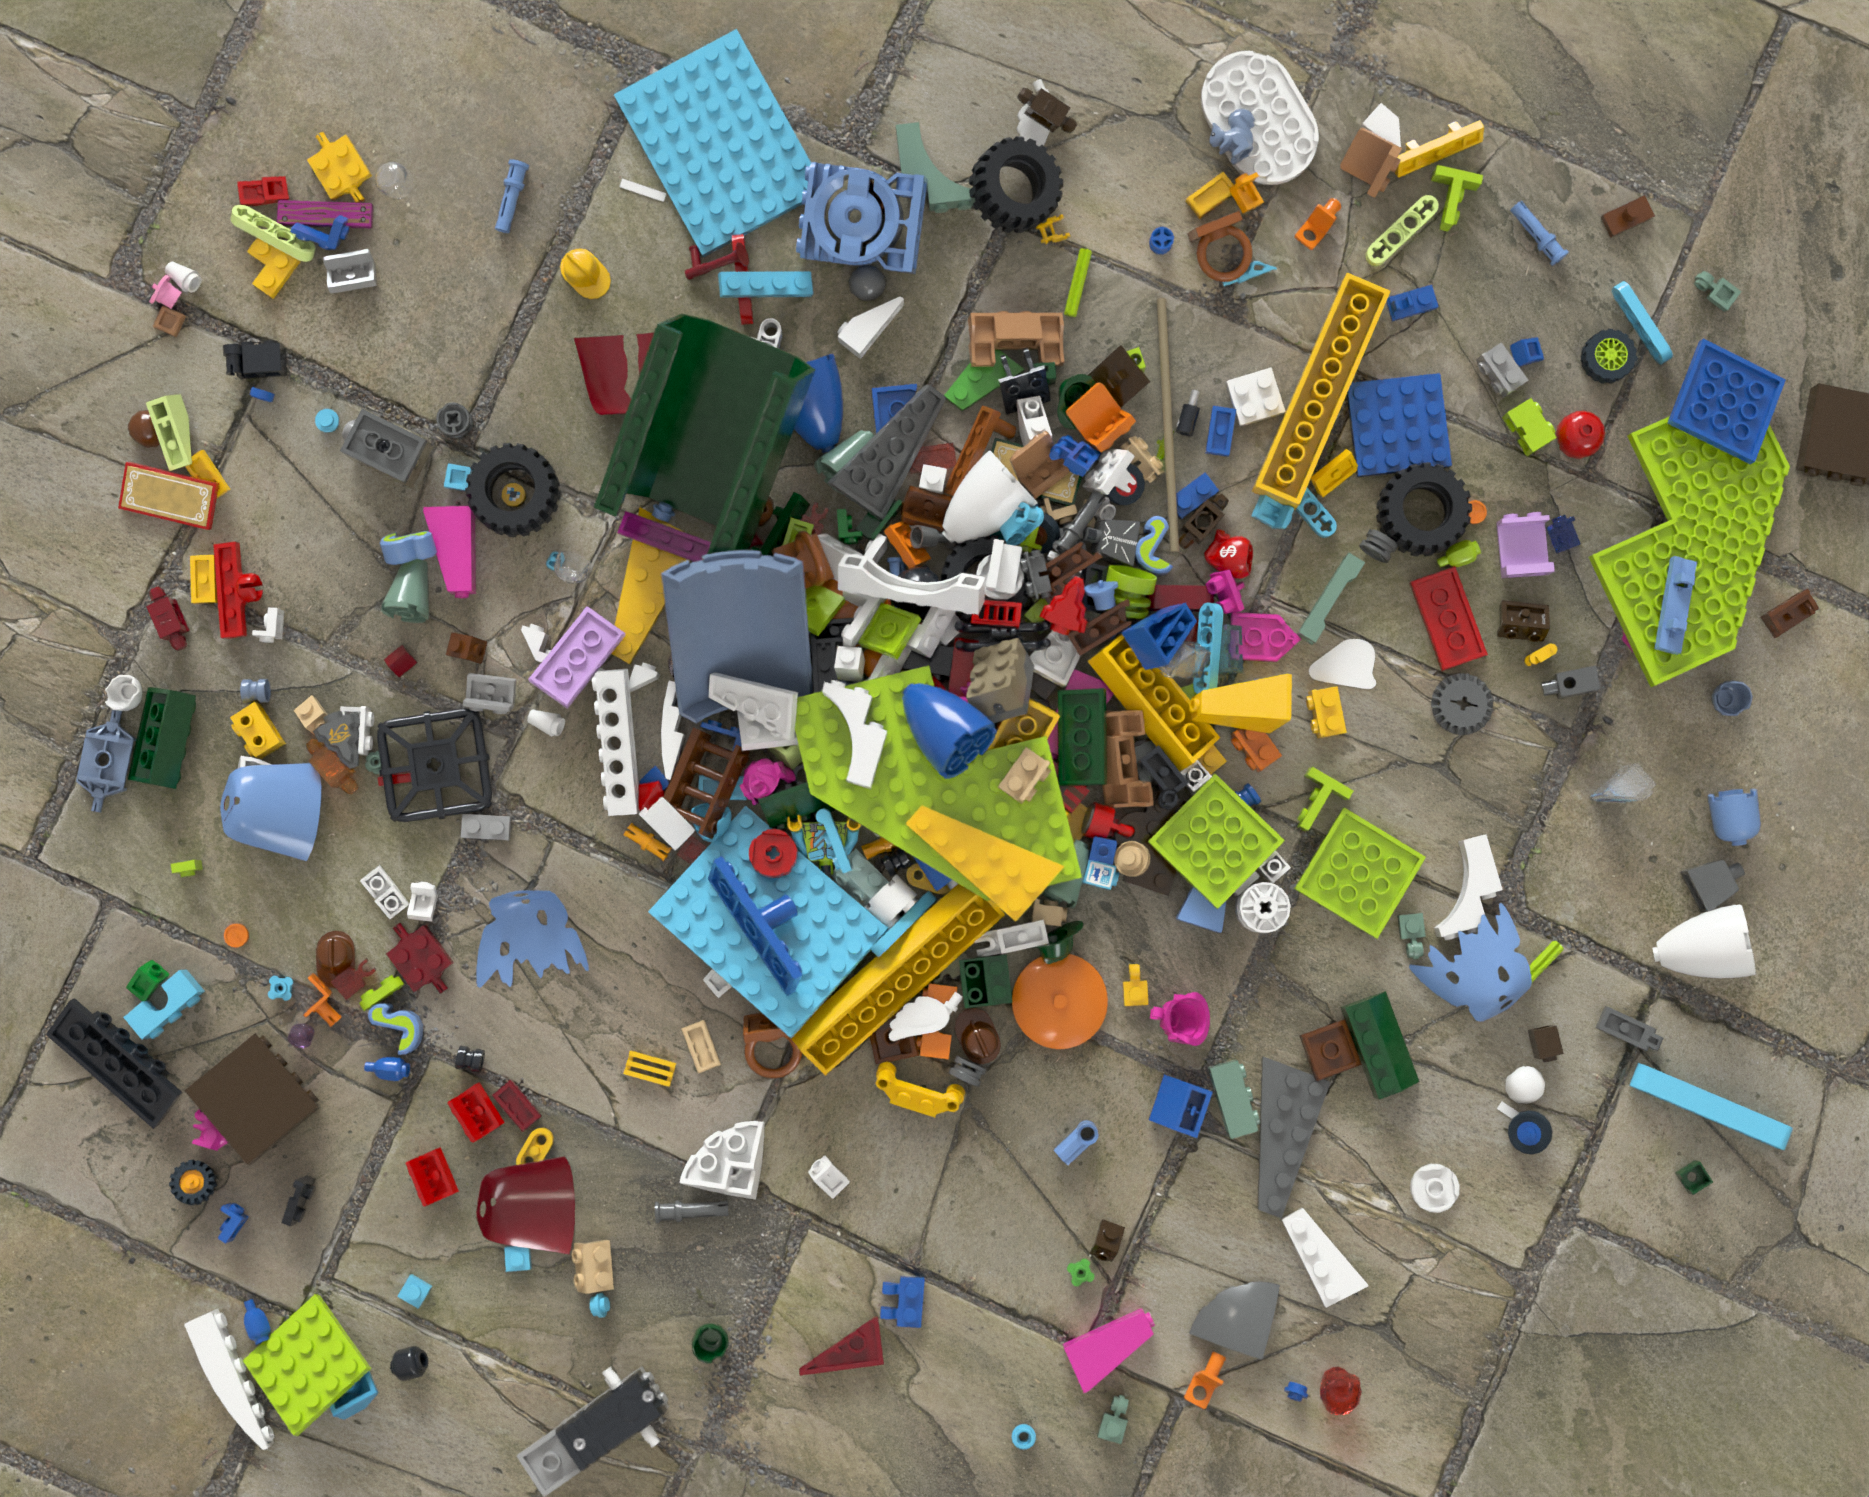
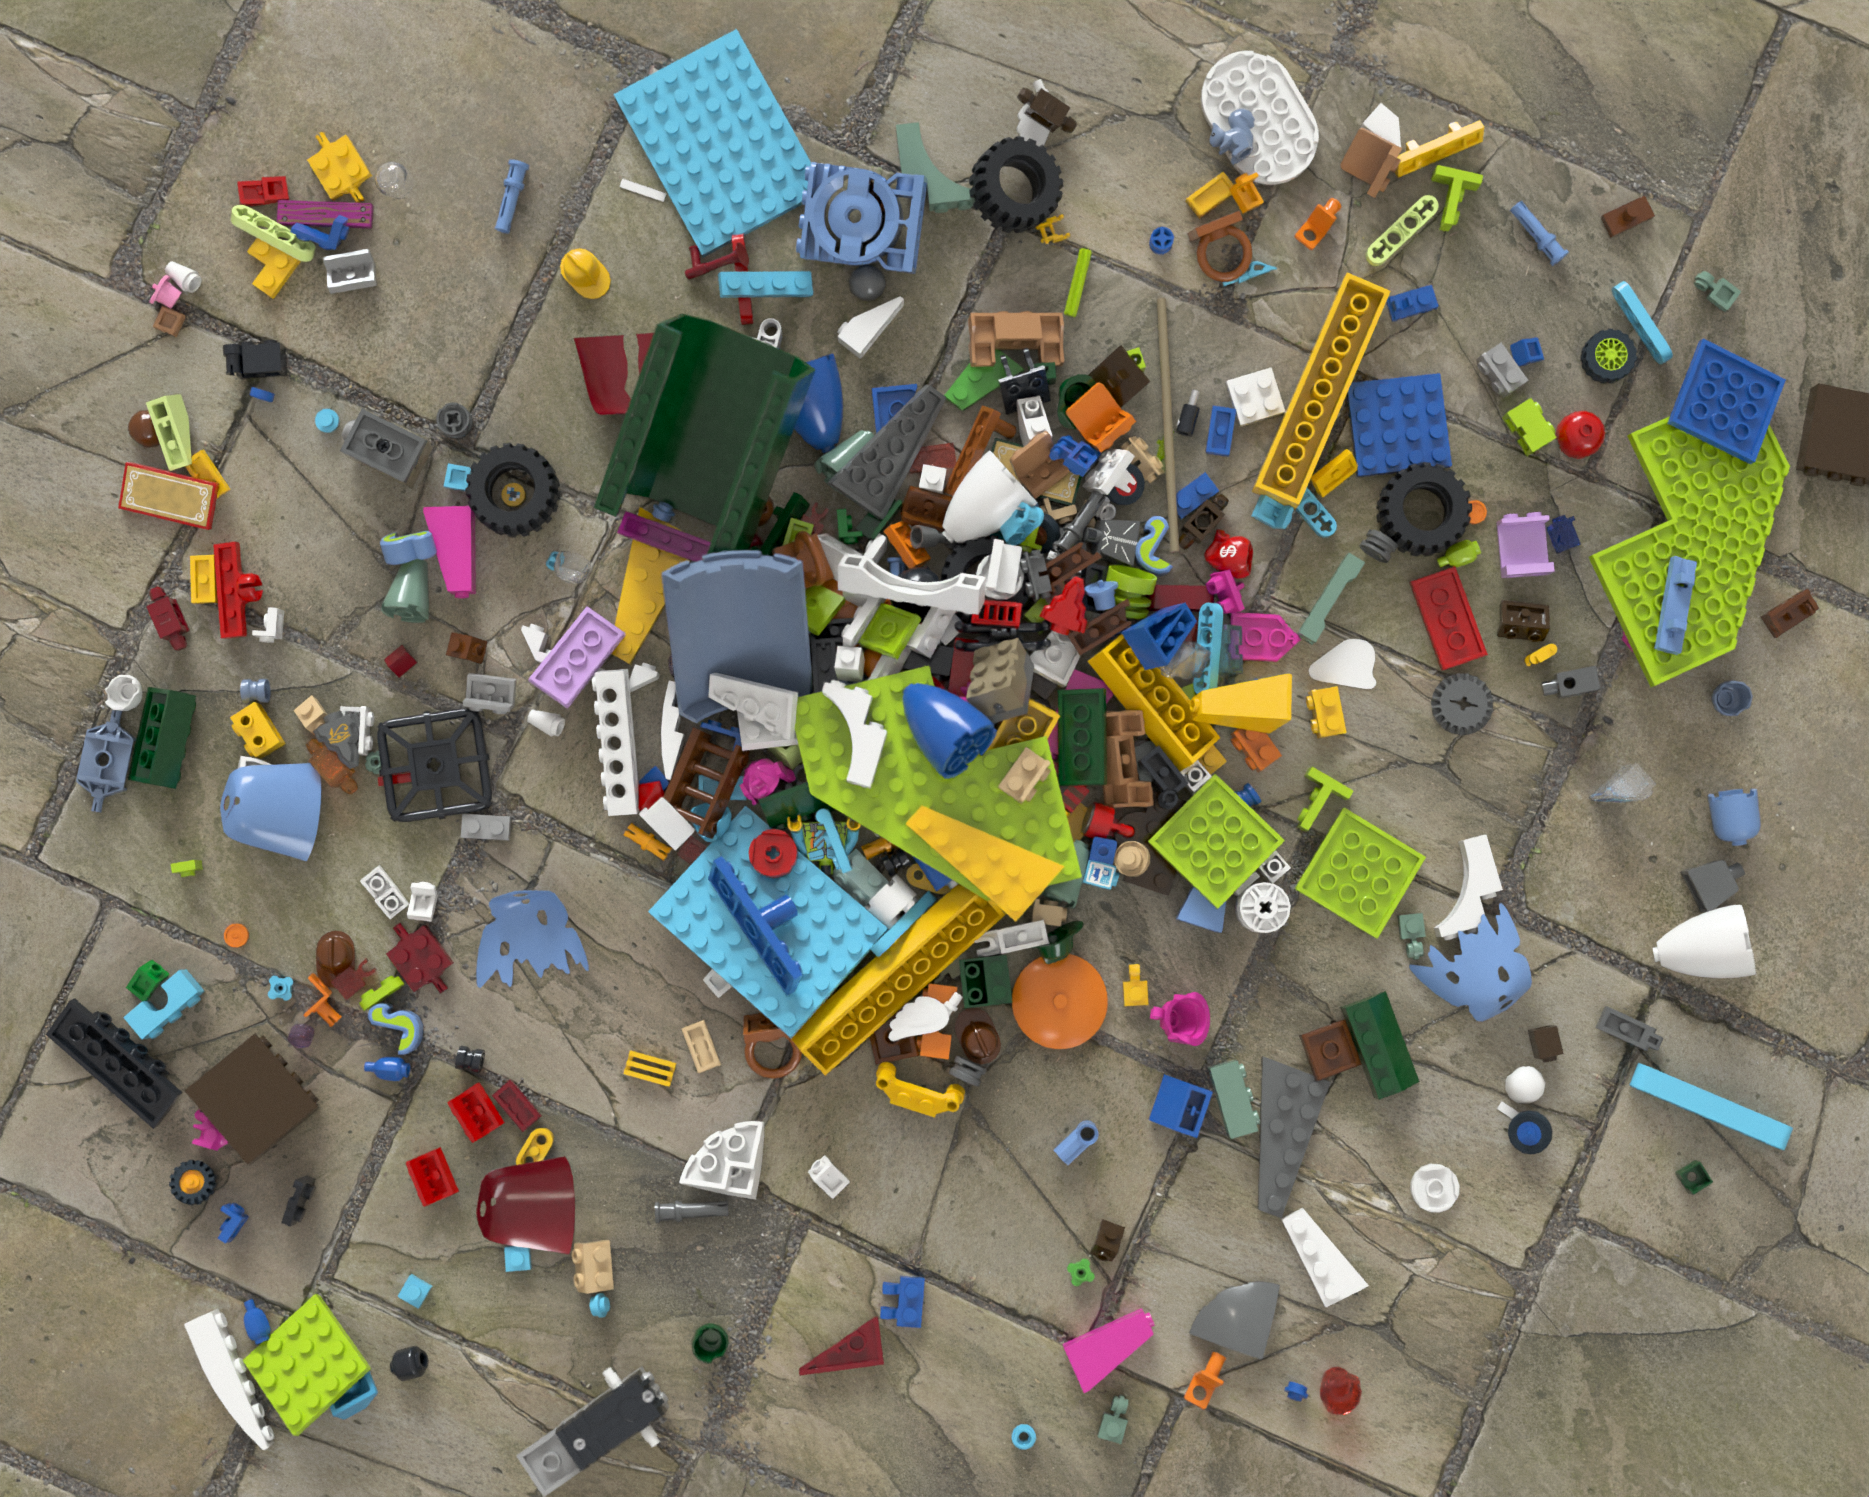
(1545, 959): lime axle -> none

